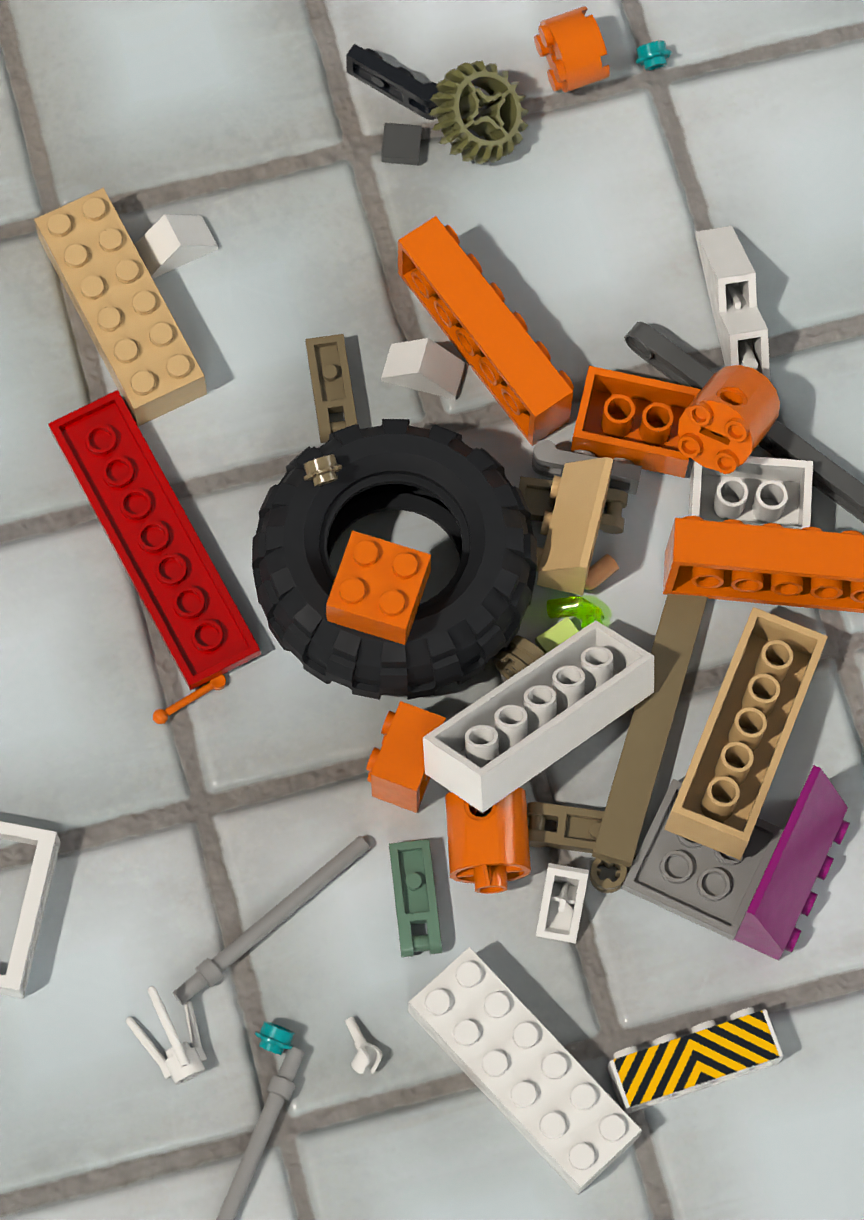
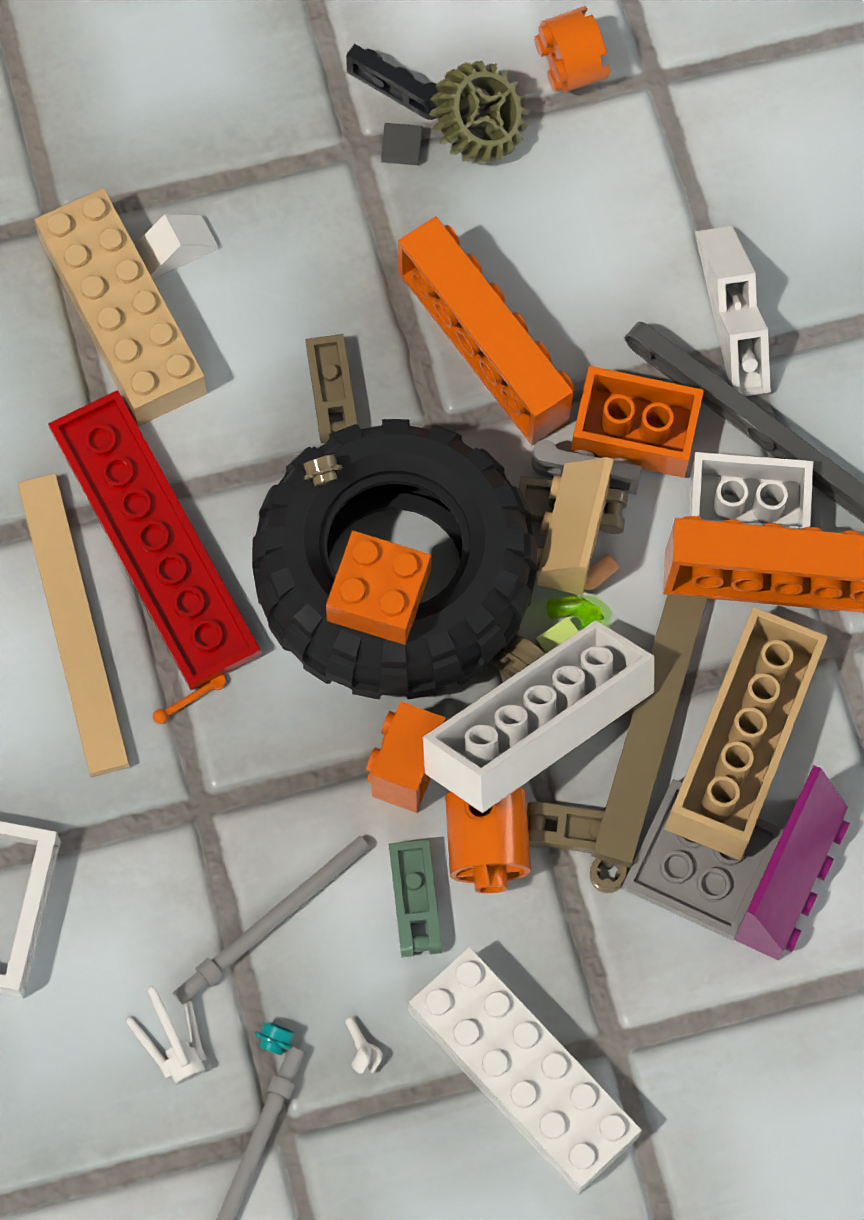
(73, 626): none -> tan tile
(424, 367): white slope -> none
(562, 903): white slope -> none
(653, 55): teal plate -> none
(694, 1061): brick -> none
(728, 418): orange cylinder -> none

